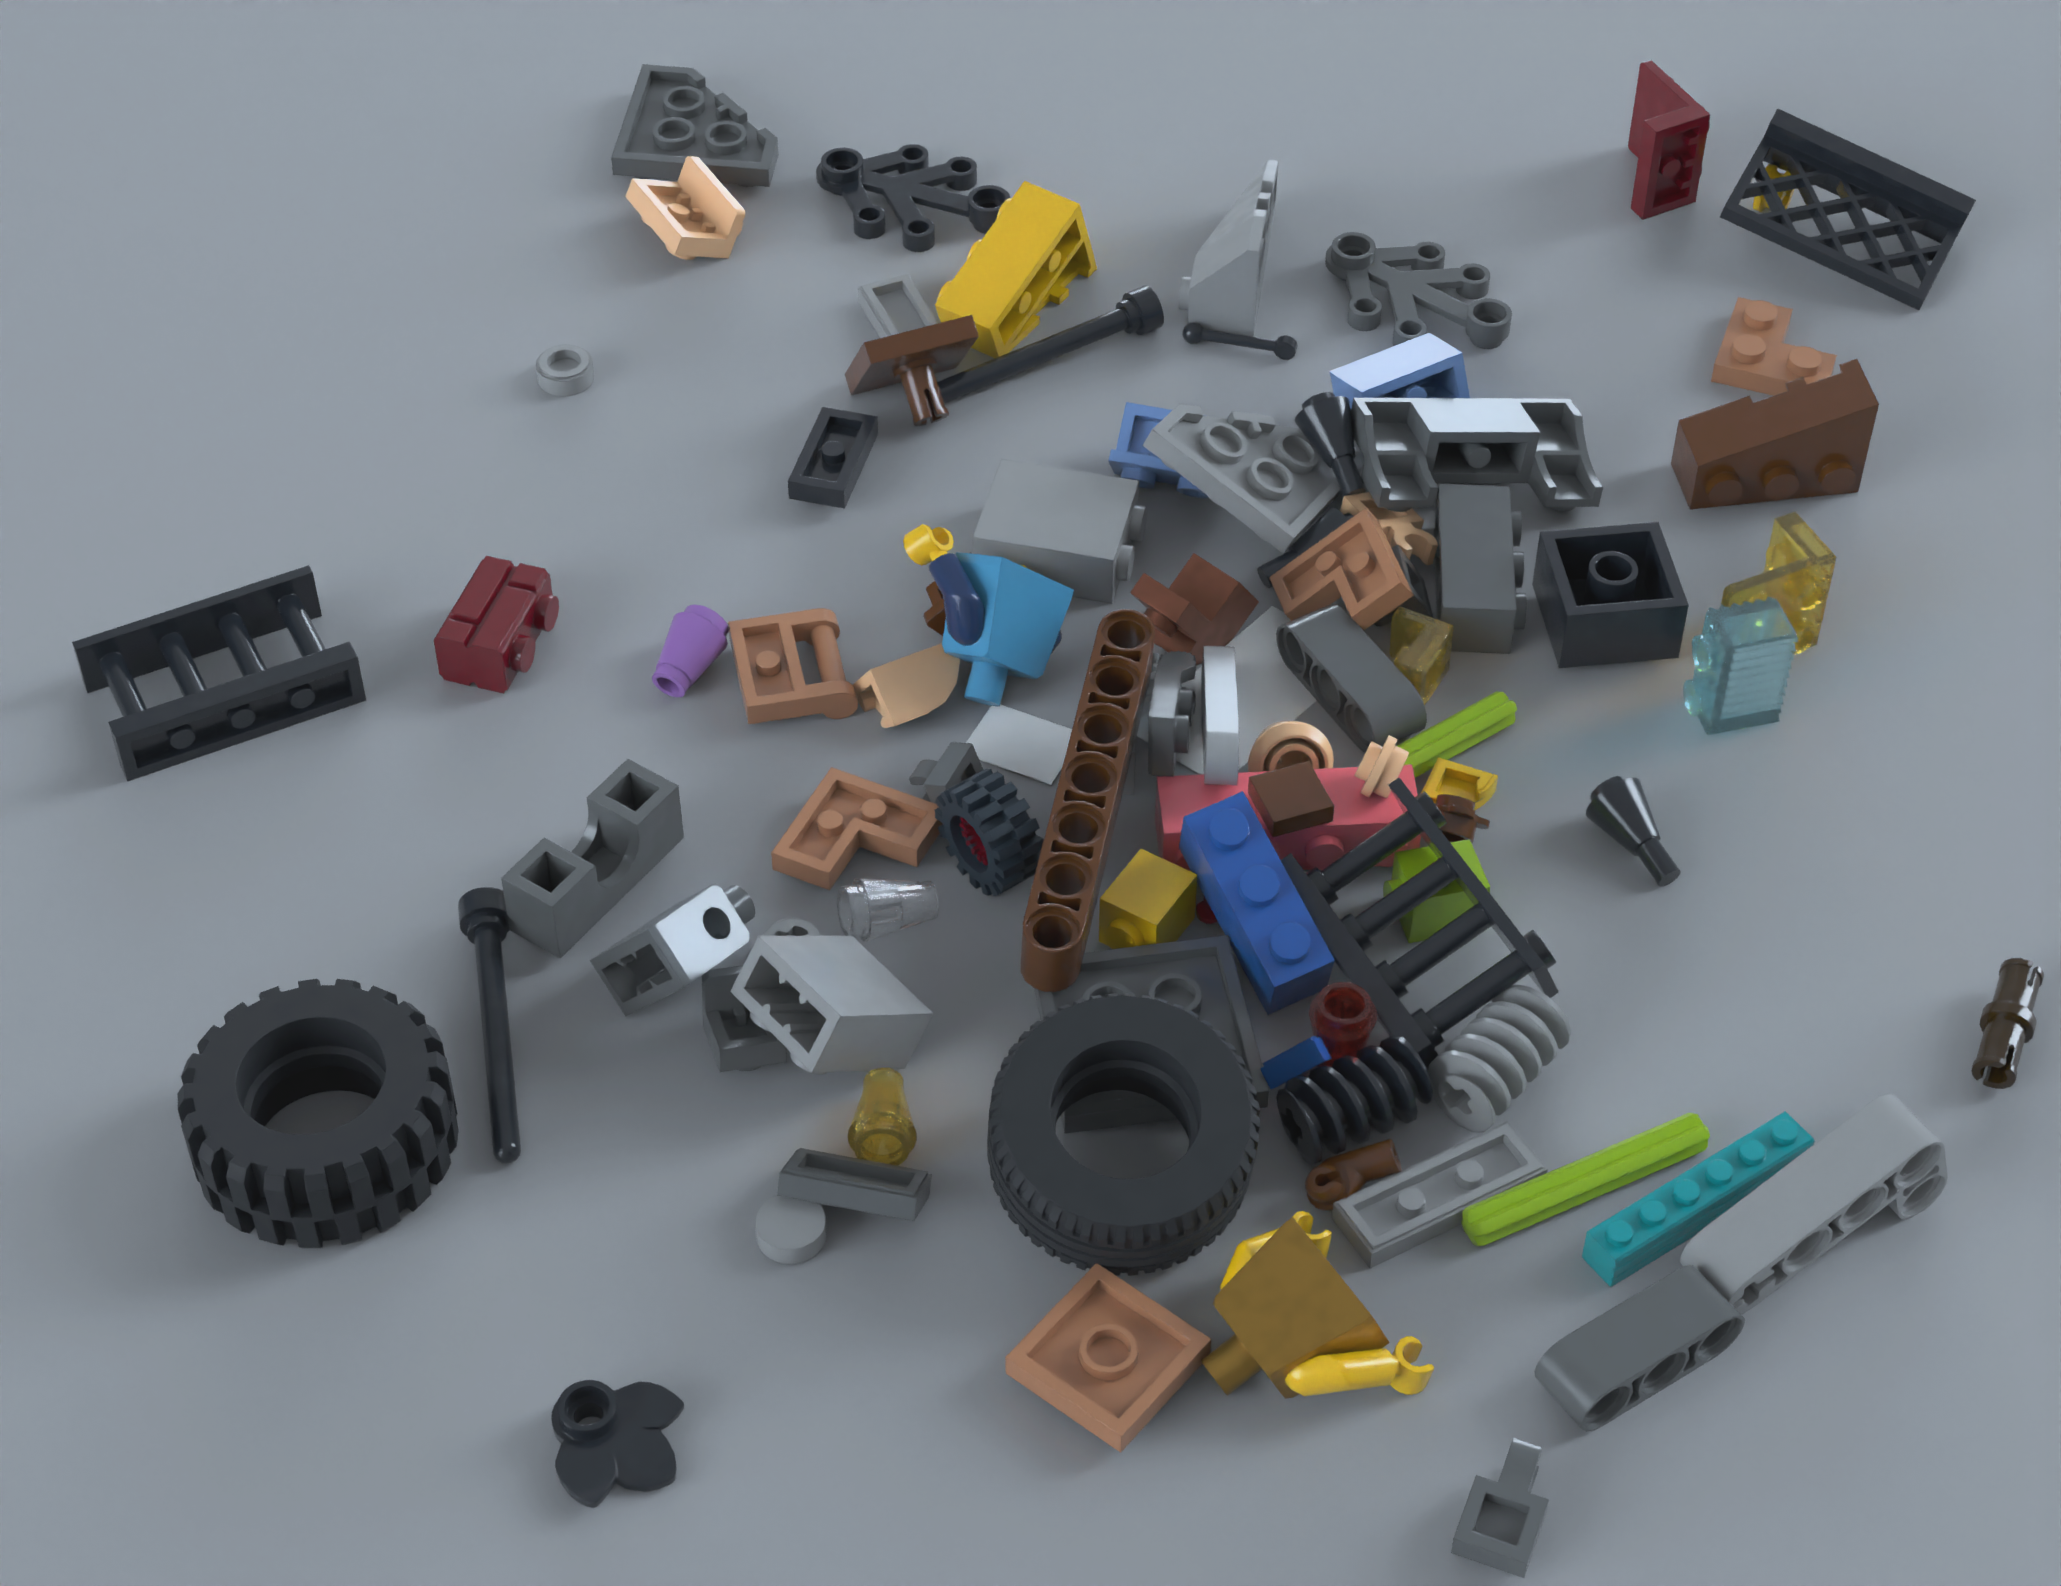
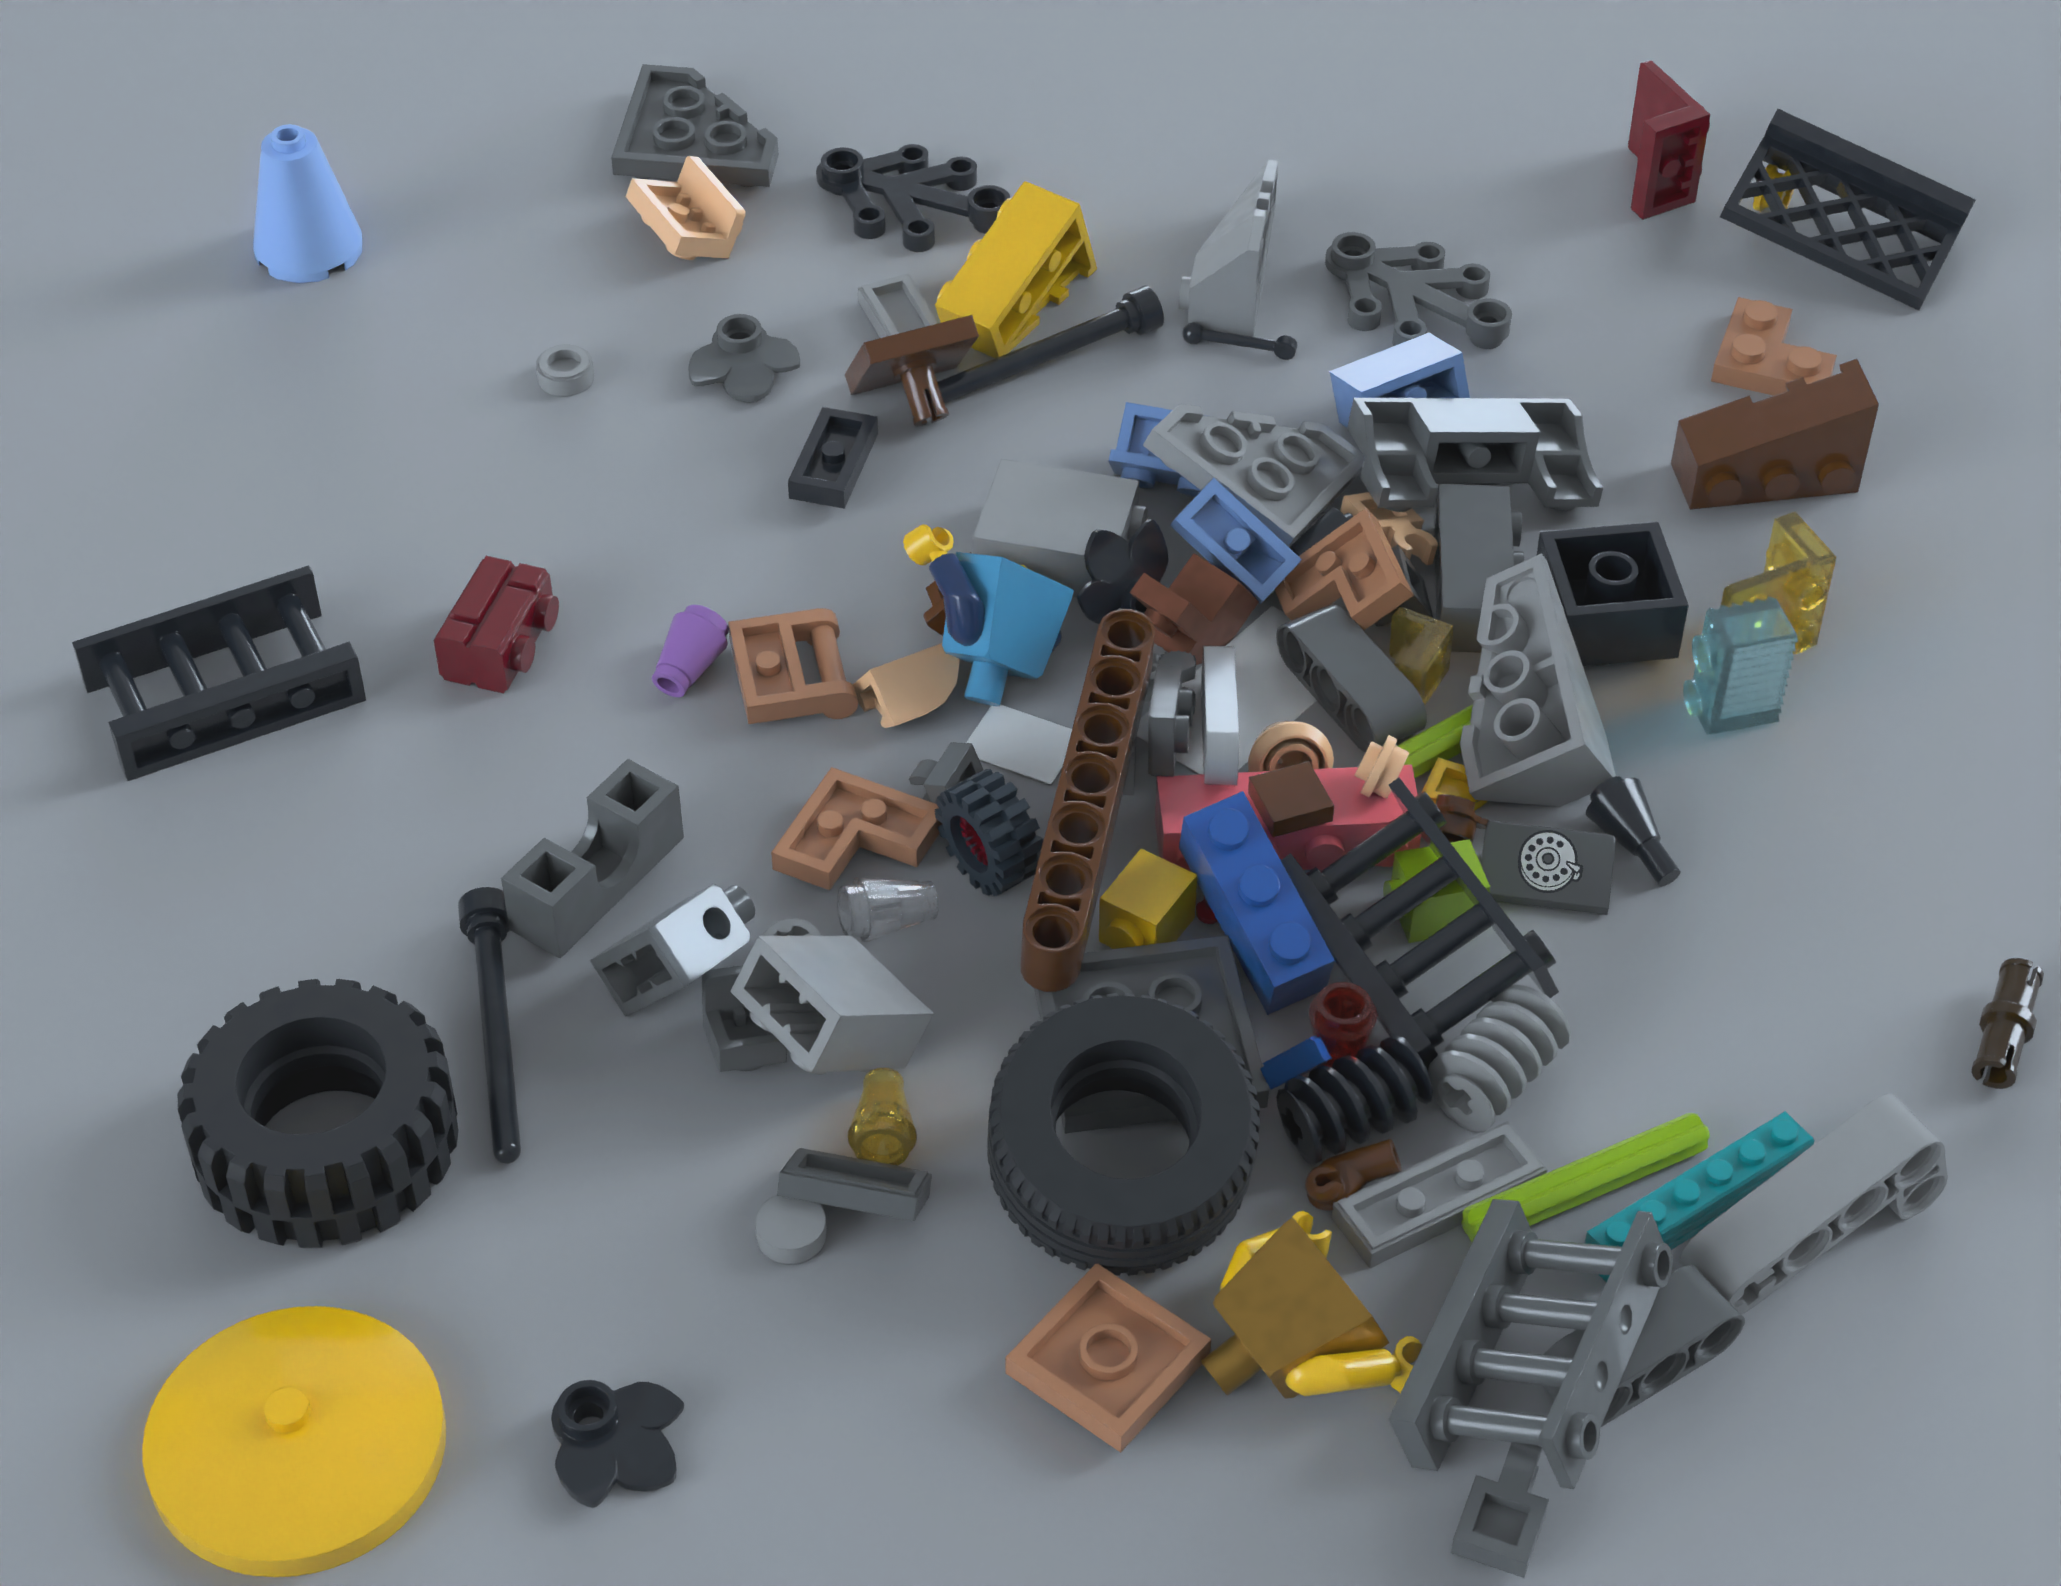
(294, 1441): none -> yellow dish
(301, 210): none -> light blue cone
(742, 359): none -> dark grey plate
(1118, 566): none -> black plate
(1235, 540): none -> medium blue slope
(1329, 429): black cone -> none
(1487, 1300): none -> dark grey fence
(1532, 711): none -> light grey wedge
(1548, 866): none -> dark grey slope

